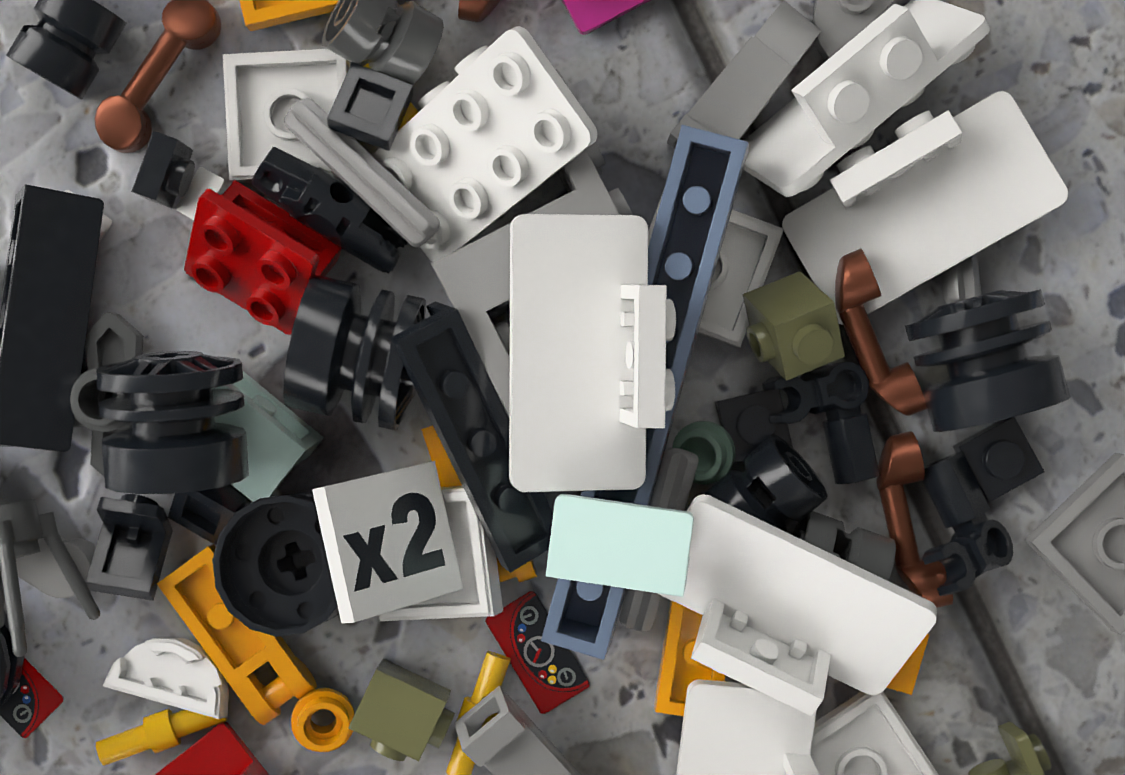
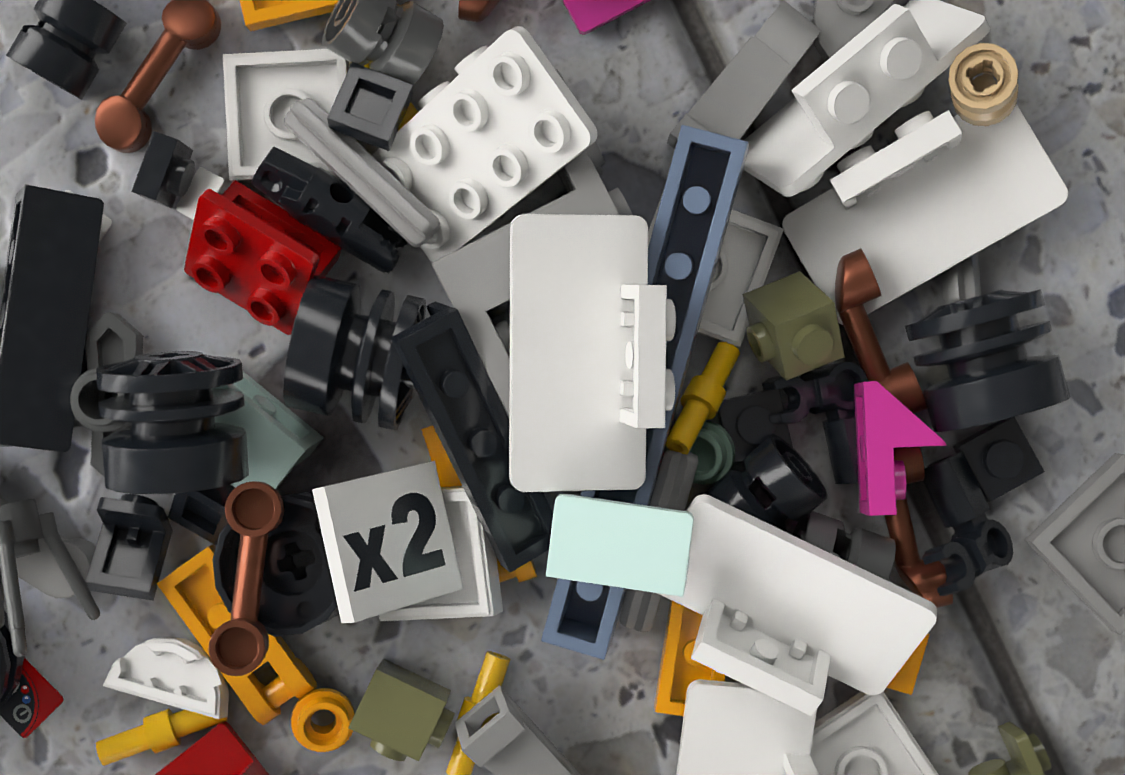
(243, 641): none -> copper bar
(544, 669): sticker -> none
(702, 397): none -> yellow bar
(881, 427): none -> dark pink slope
(983, 99): none -> tan wheel

